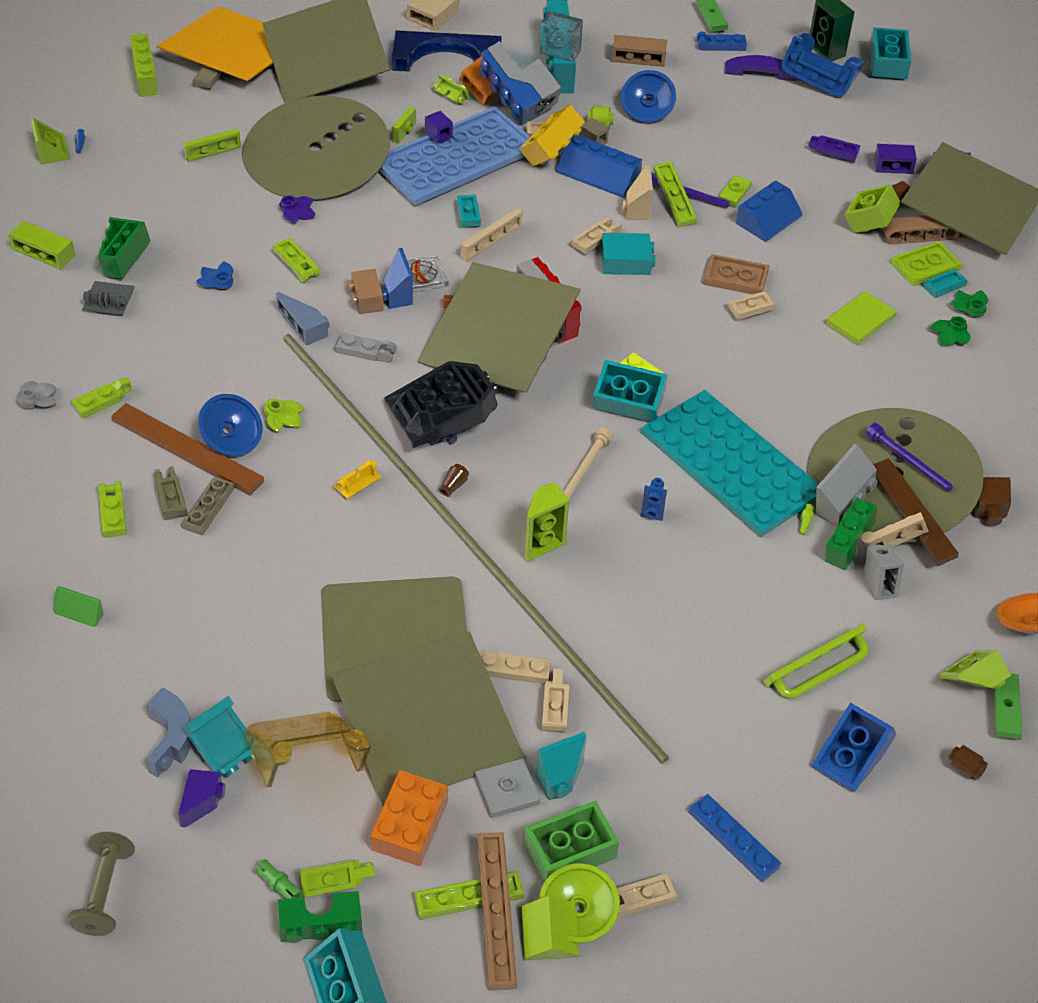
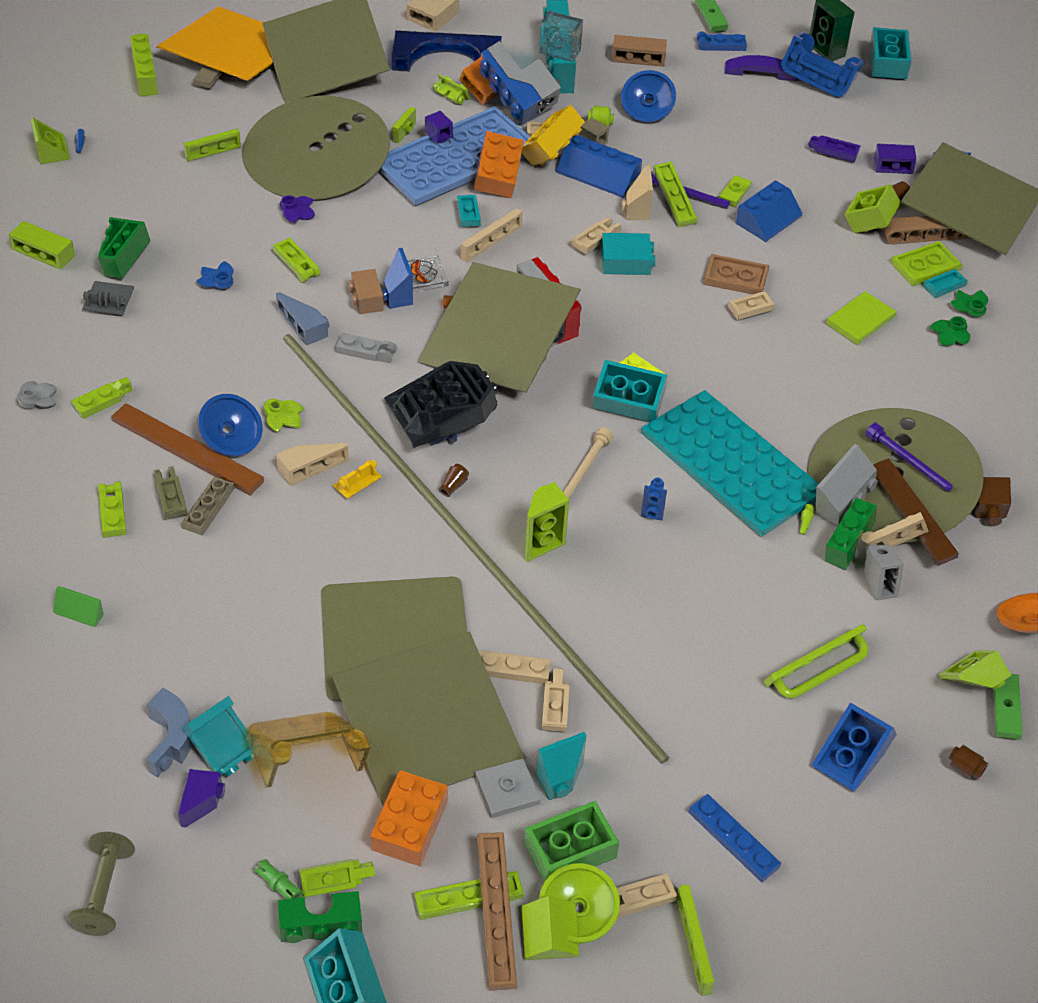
(309, 460): none -> tan slope
(498, 164): none -> orange brick
(695, 940): none -> lime tile

